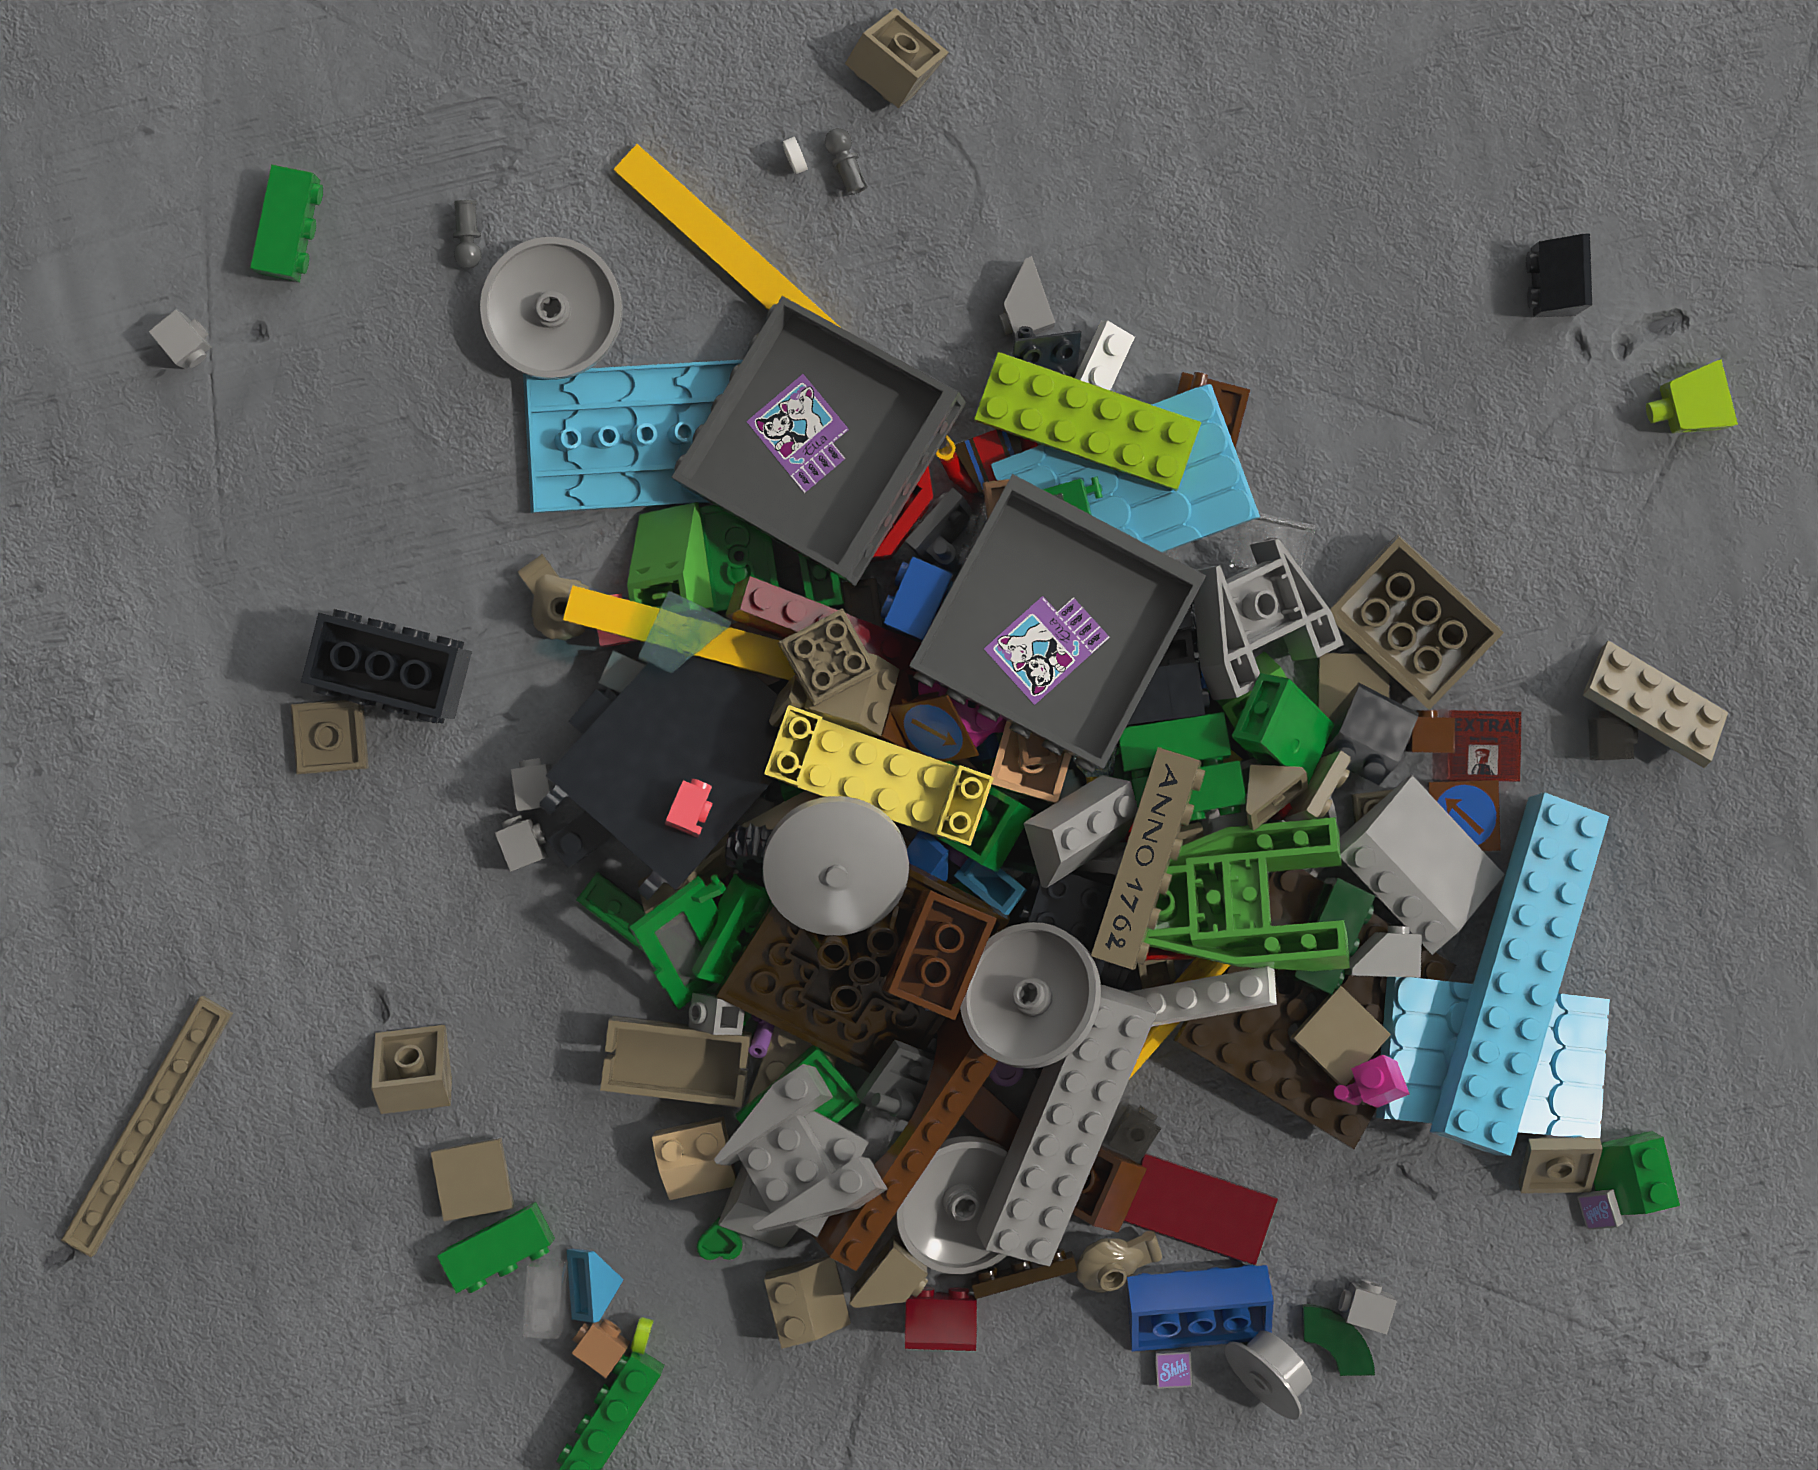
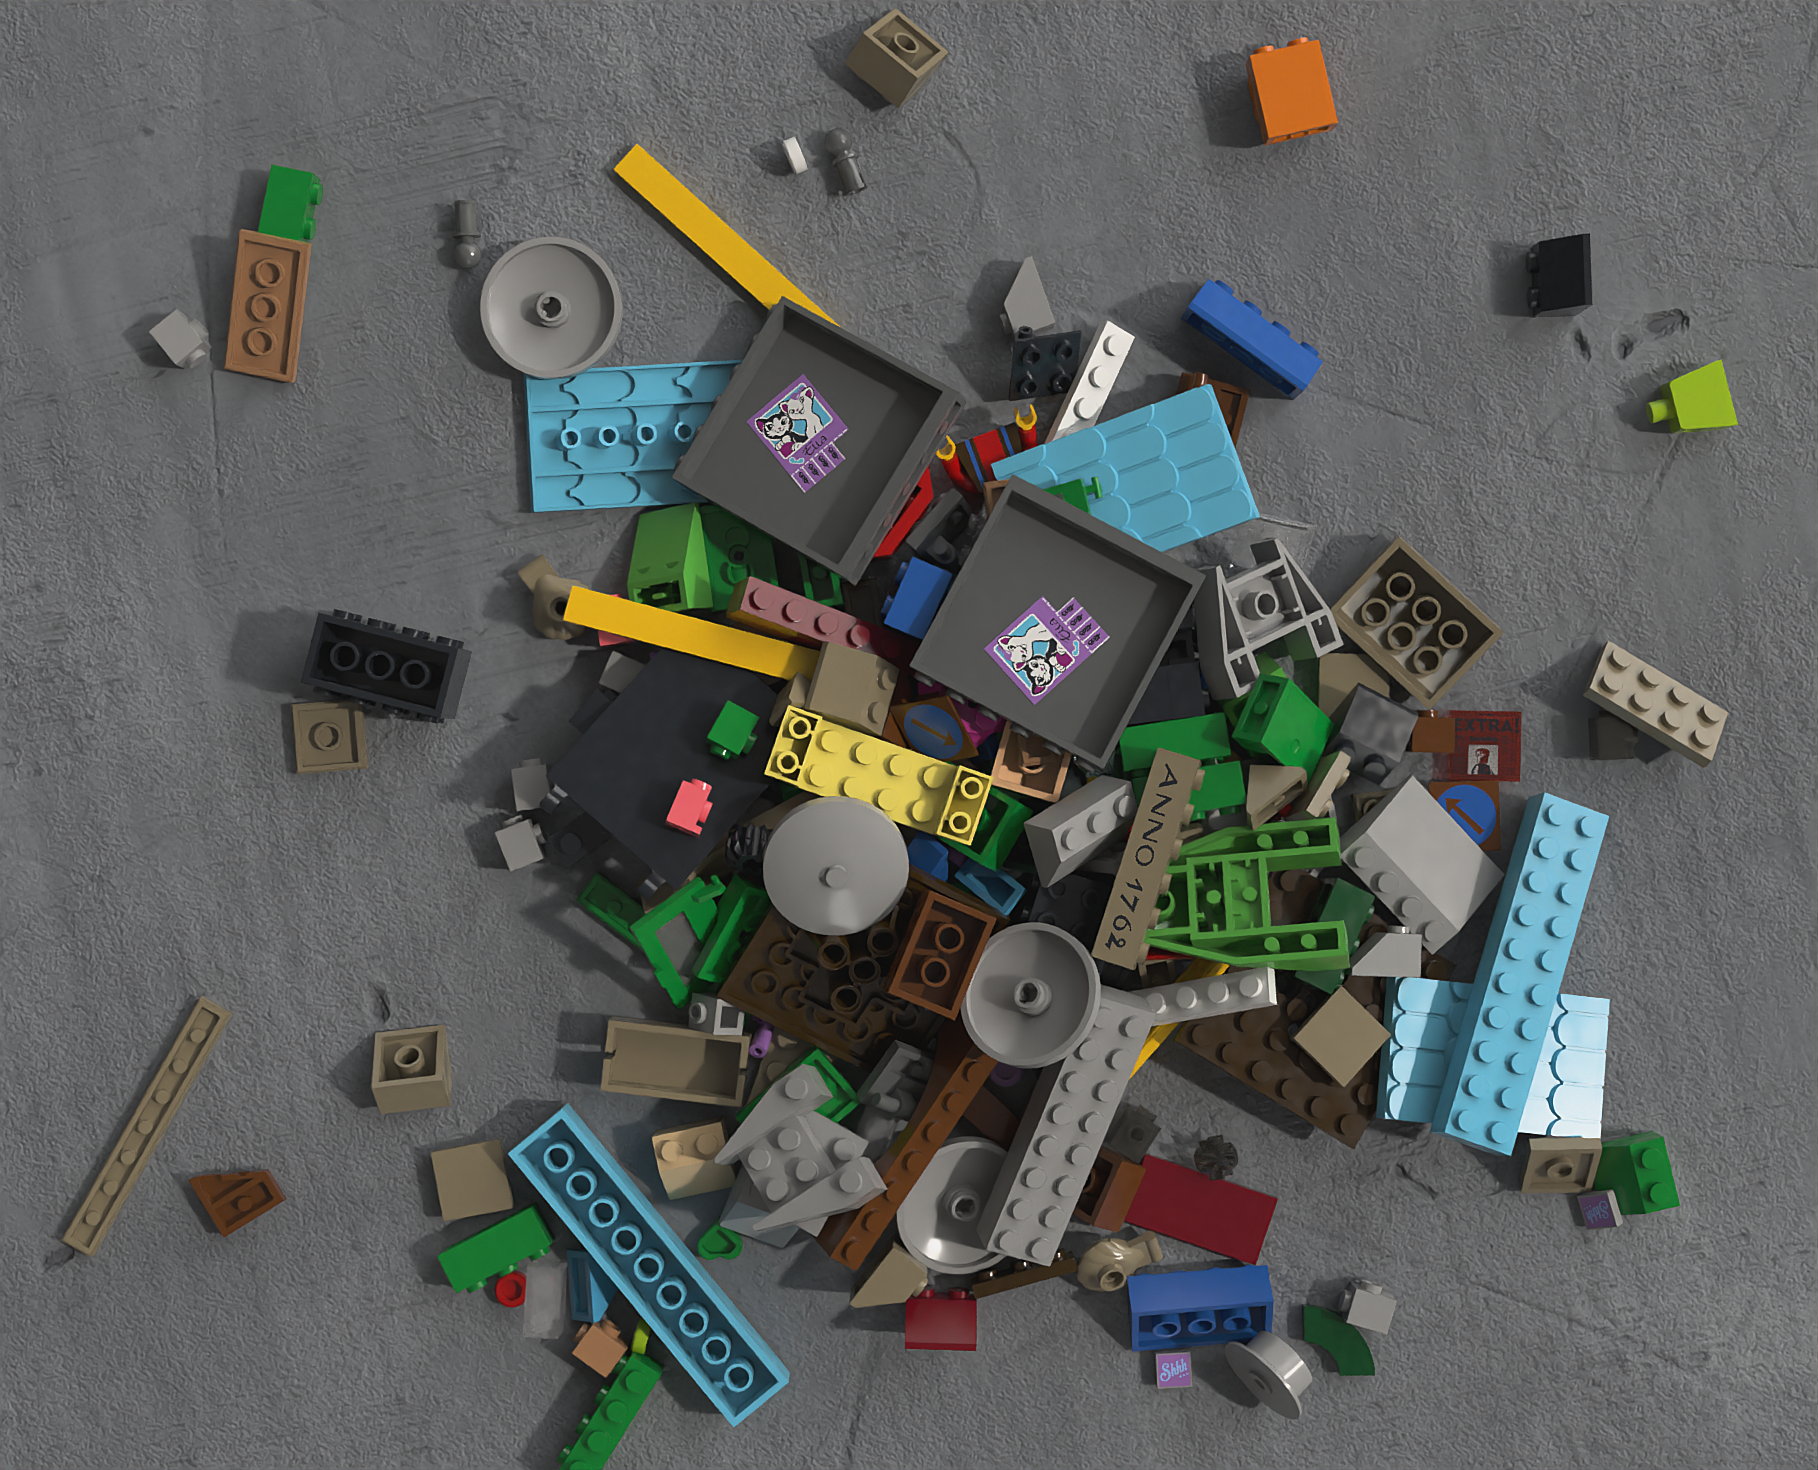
(237, 1196): none -> reddish brown wing
(267, 305): none -> medium nougat tile
(511, 1289): none -> red tile
(650, 1265): none -> medium azure brick
(680, 632): clear light blue slope -> none
(732, 732): none -> green brick
(806, 1301): dark tan slope -> none
(827, 657): dark tan tile -> none
(1087, 421): lime plate -> none
(1216, 1157): none -> clear smoke gear
(1252, 339): none -> blue slope
(1290, 91): none -> orange brick
(1376, 1083): dark pink brick -> none

